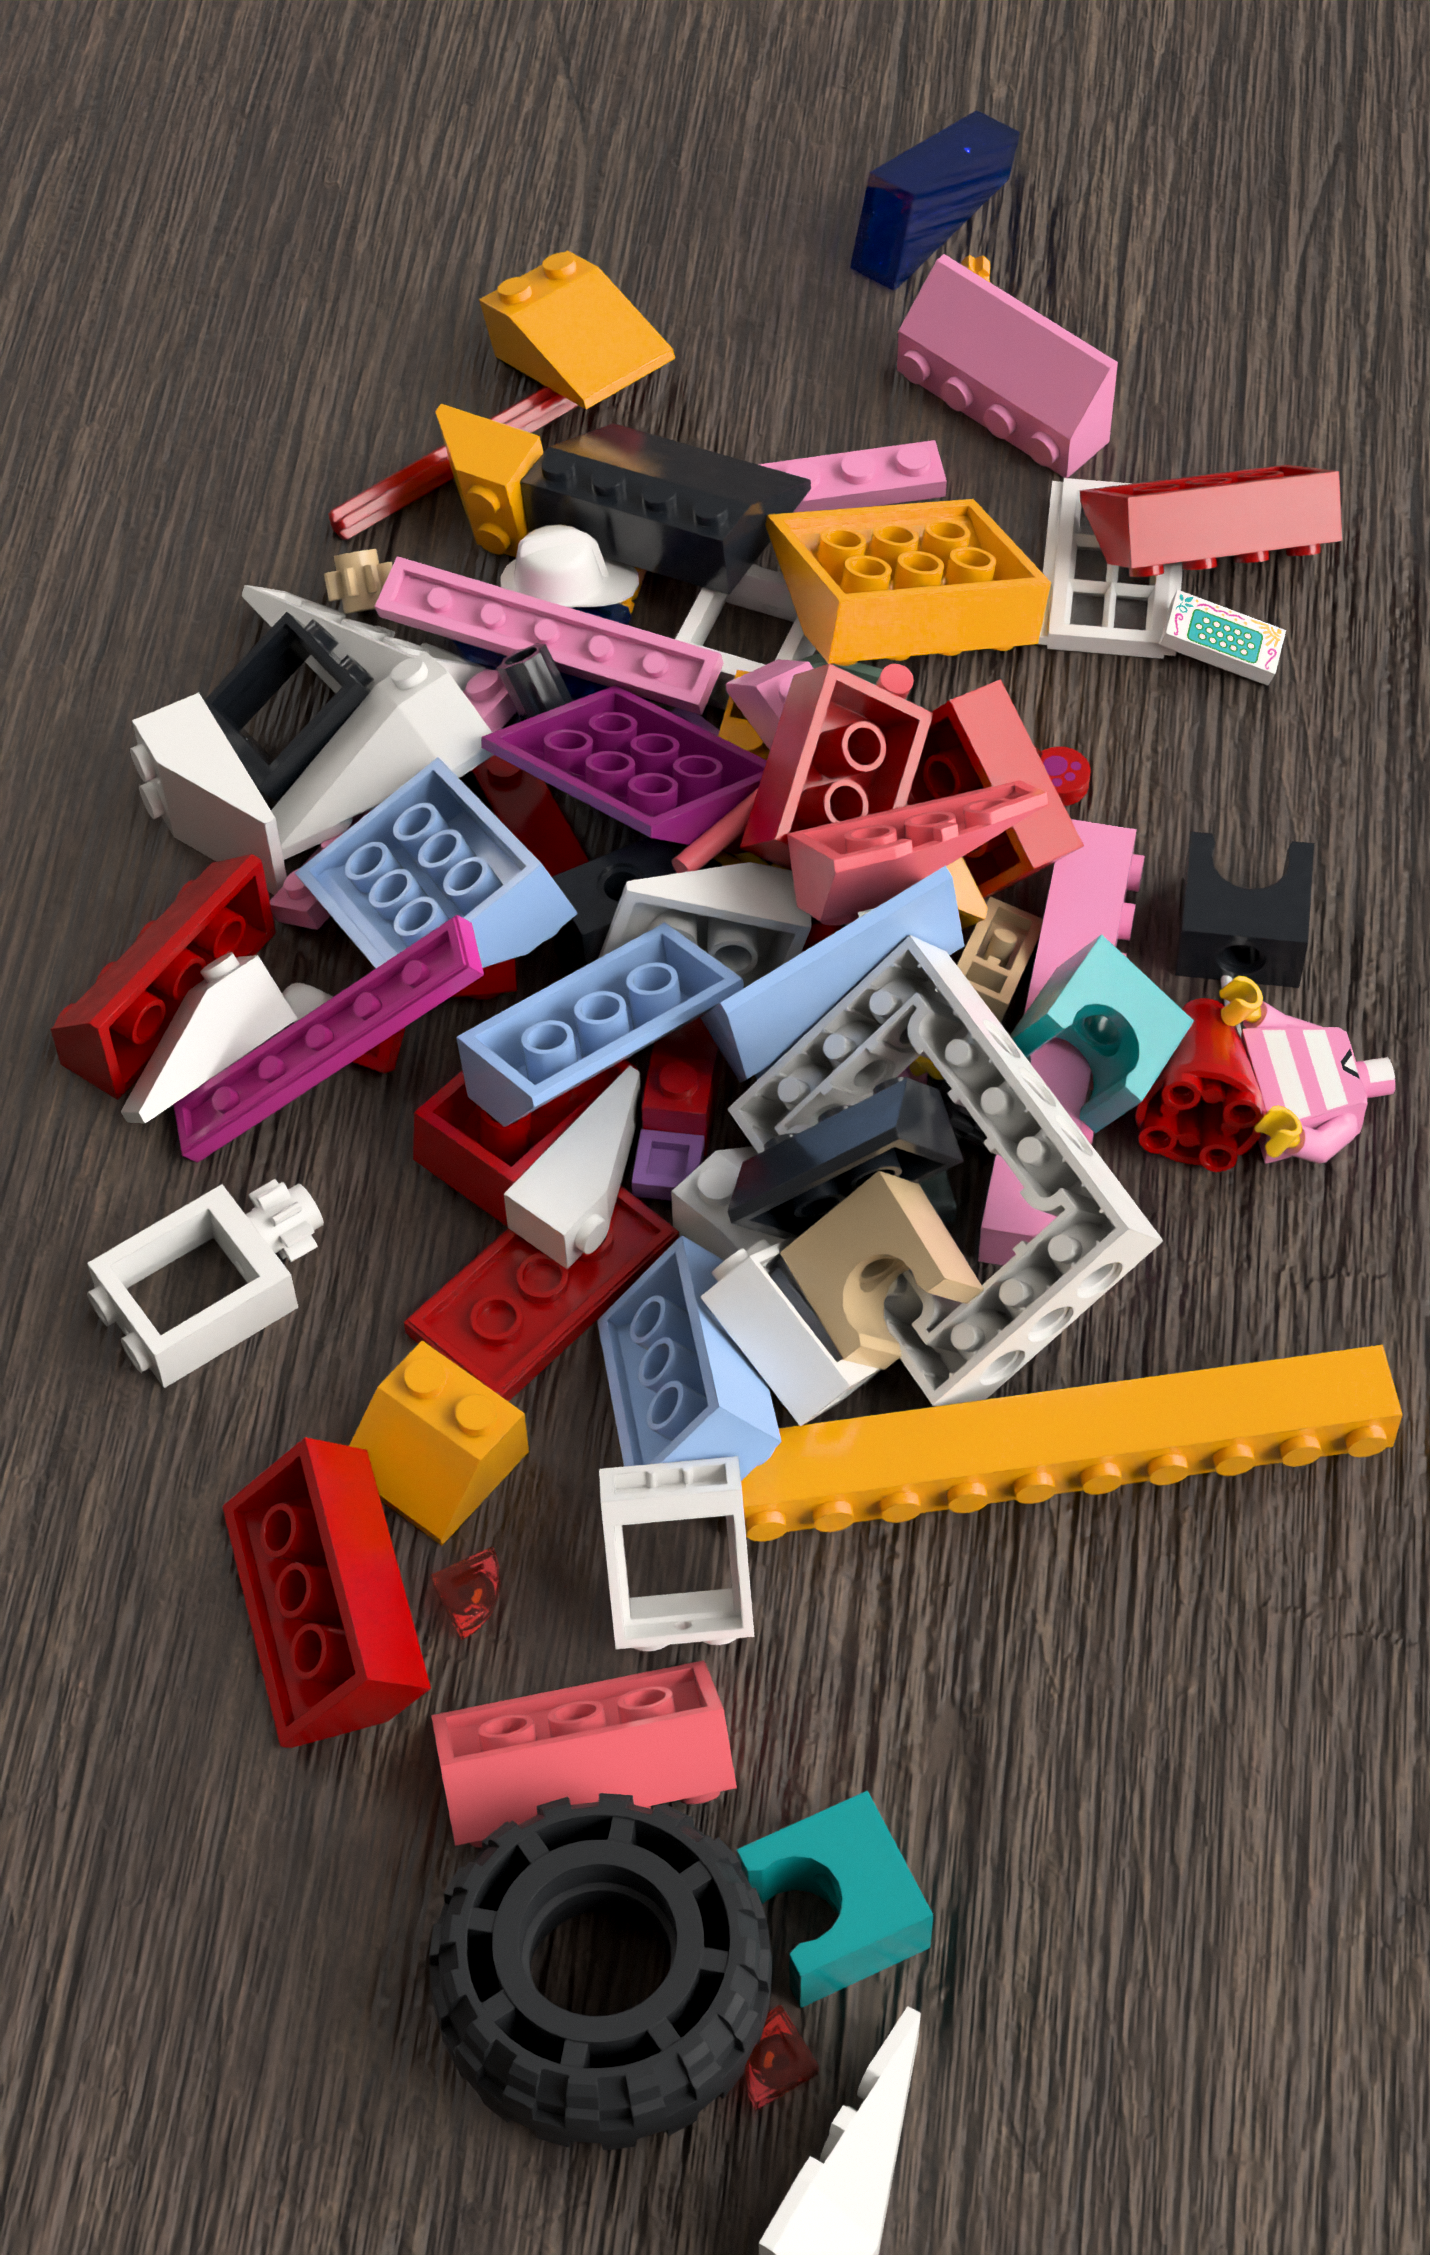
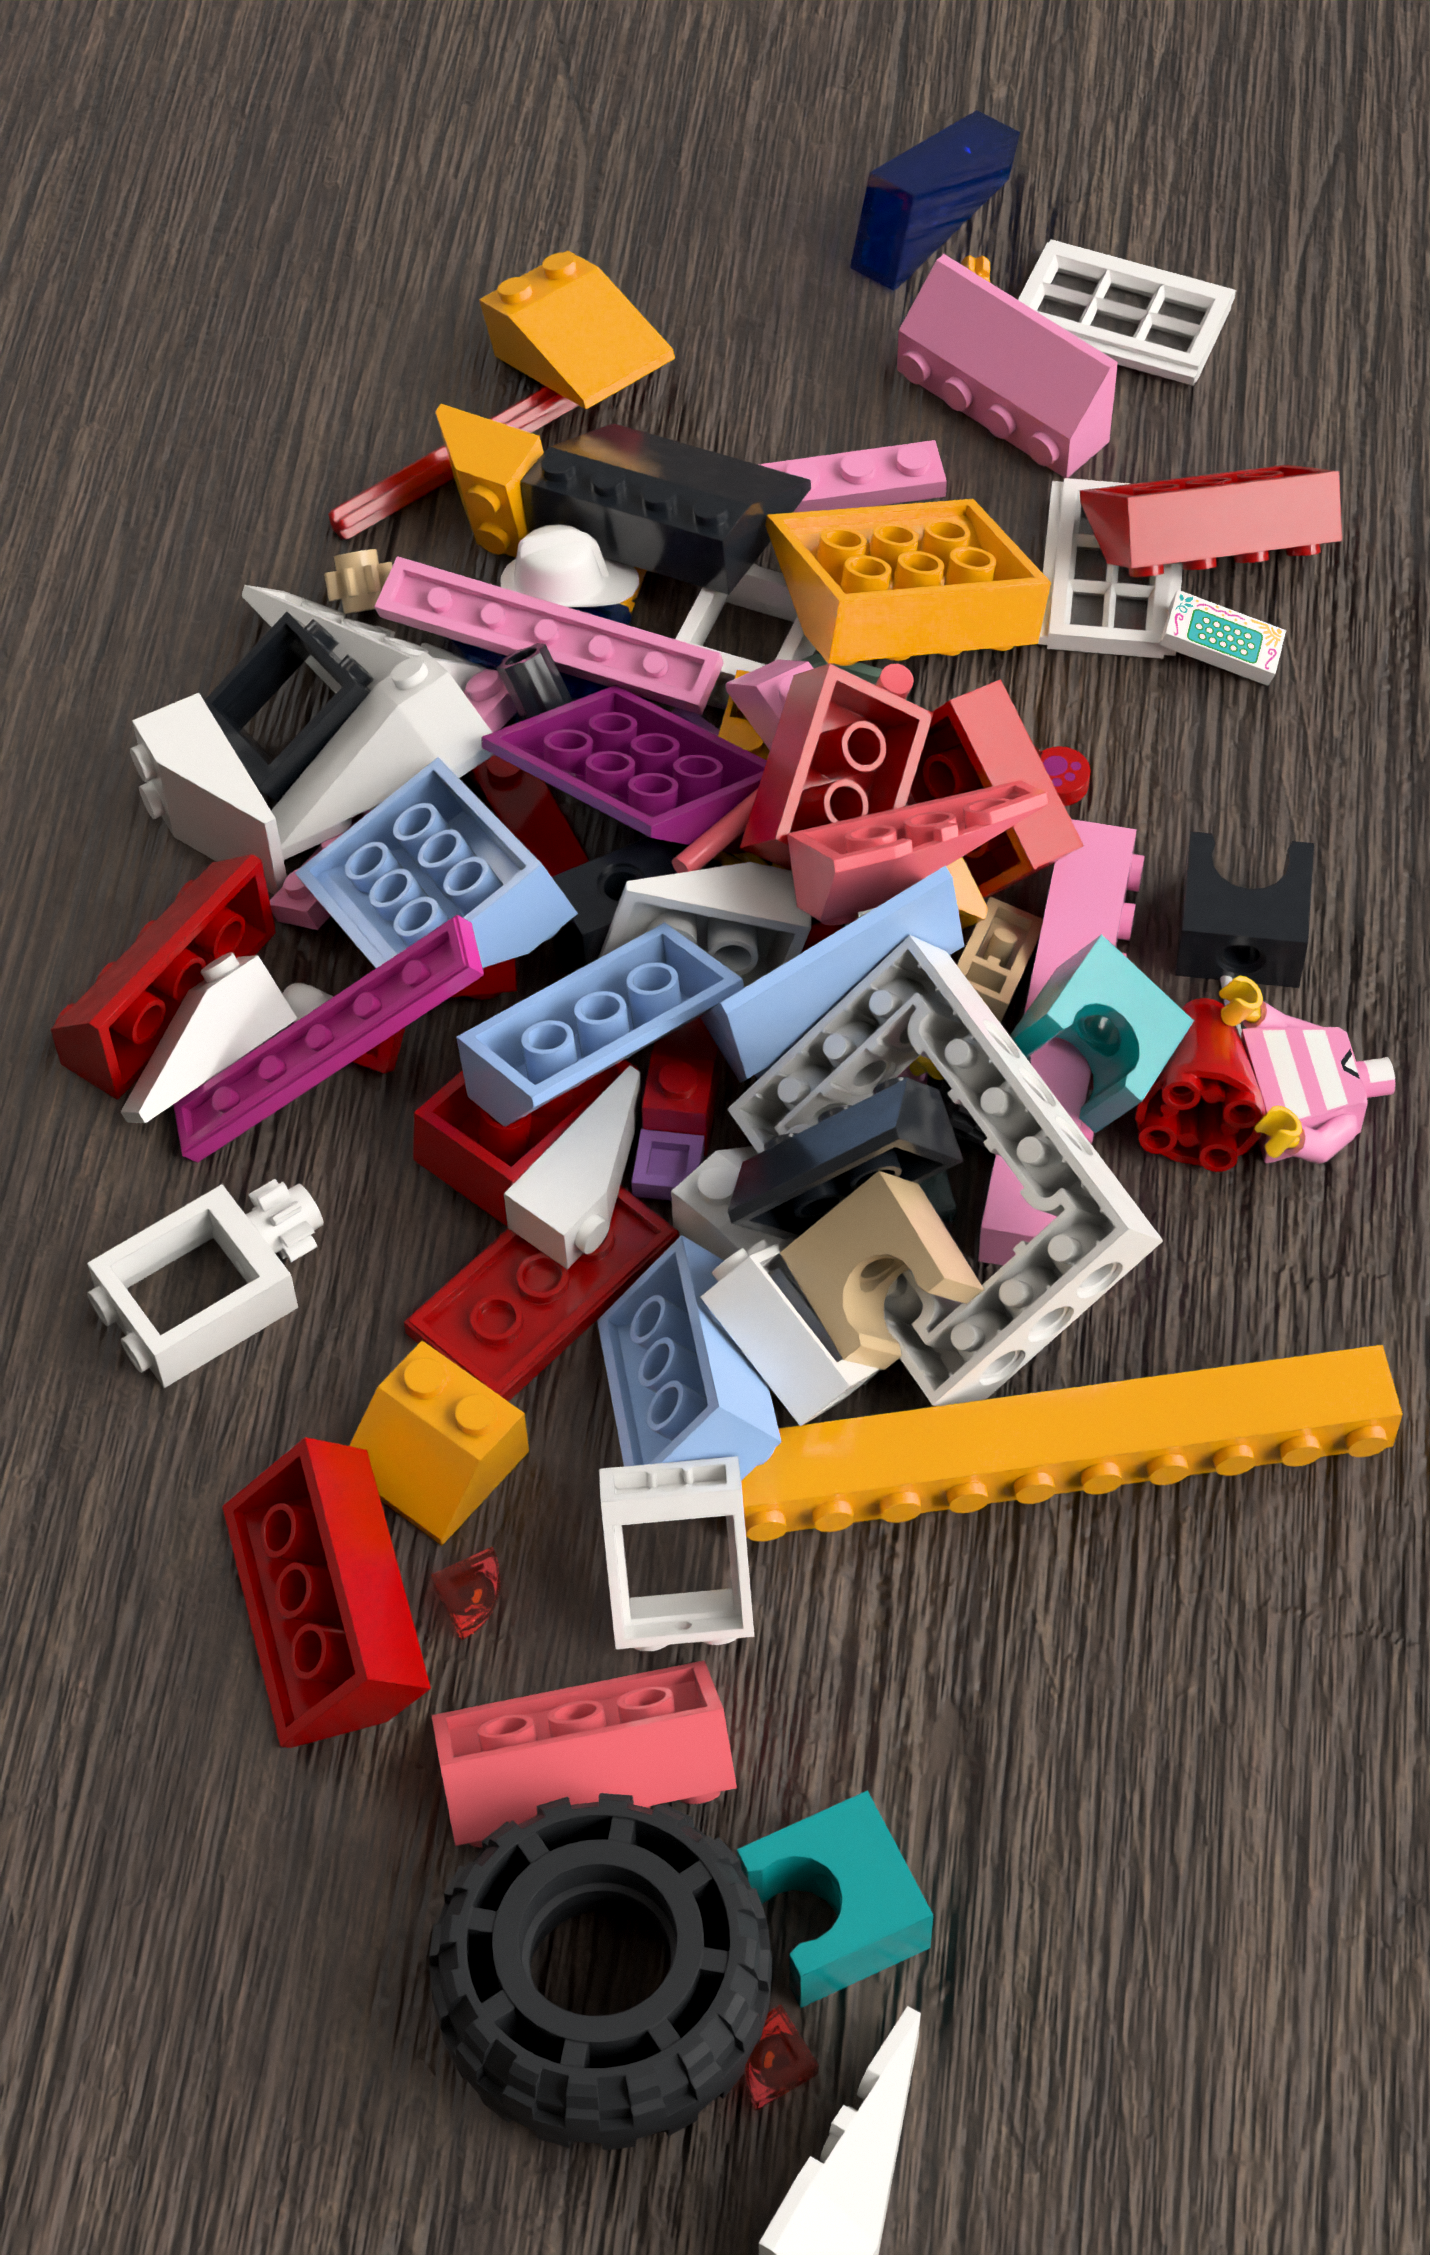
(1130, 309): none -> white piece

